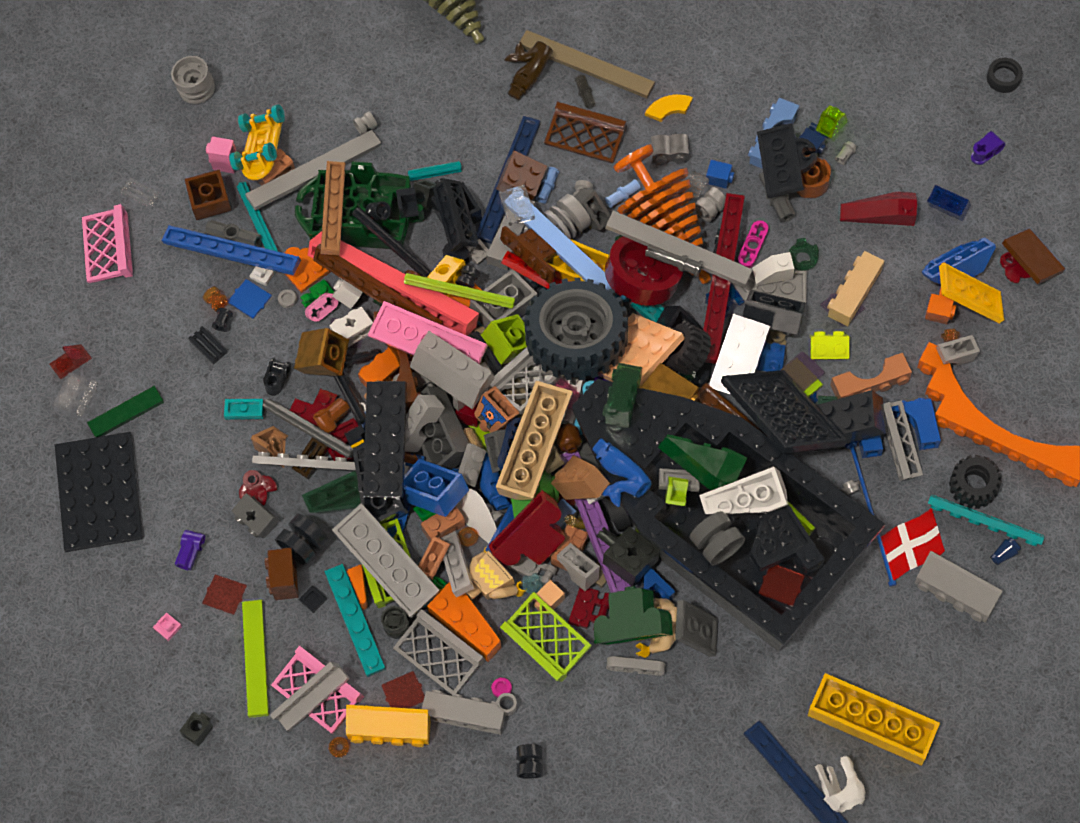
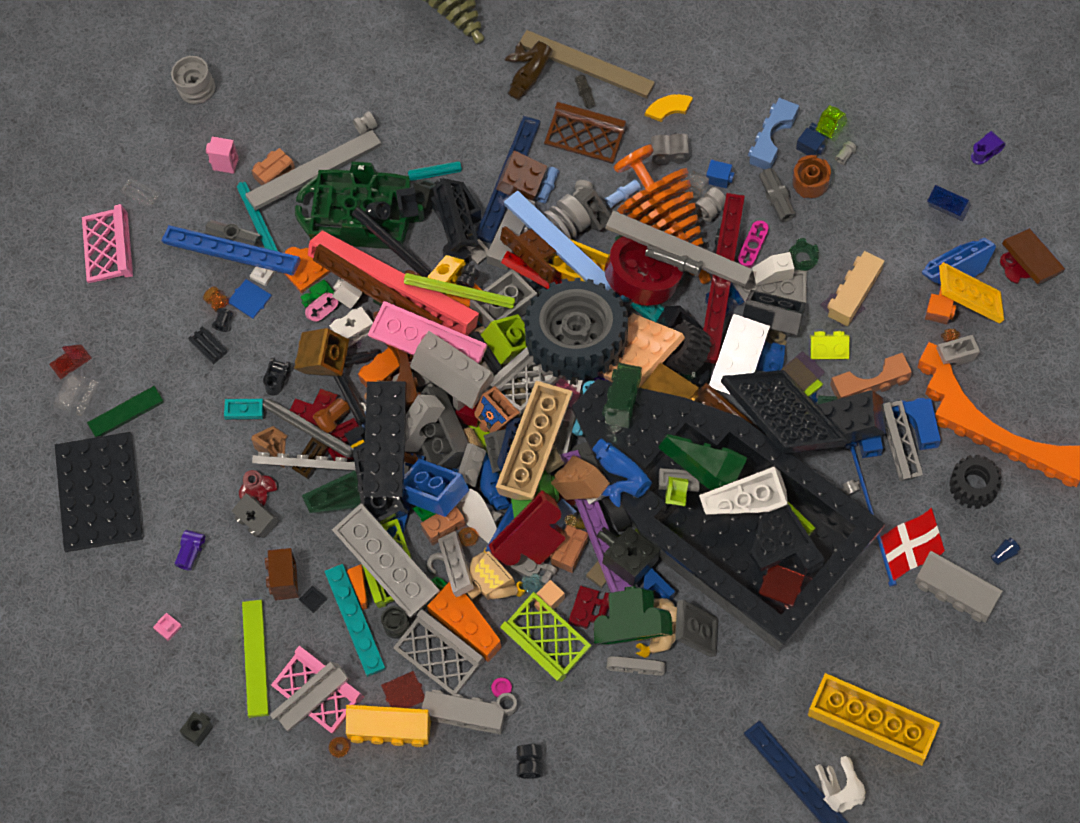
(207, 194): reddish brown brick -> none
(224, 594): clear red piece -> none
(261, 143): yellow piece -> none
(287, 298): light grey tile -> none
(305, 535): black wheel -> none
(333, 208): medium nougat tile -> none
(433, 557): nougat slope -> none
(517, 205): clear plate -> none
(568, 438): reddish brown head -> none
(579, 566): light grey arch -> none
(717, 538): dark grey wheel -> none
(784, 159): black plate -> none
(889, 208): dark red wedge -> none
(977, 517): teal plate -> none
(1004, 87): black tyre -> none

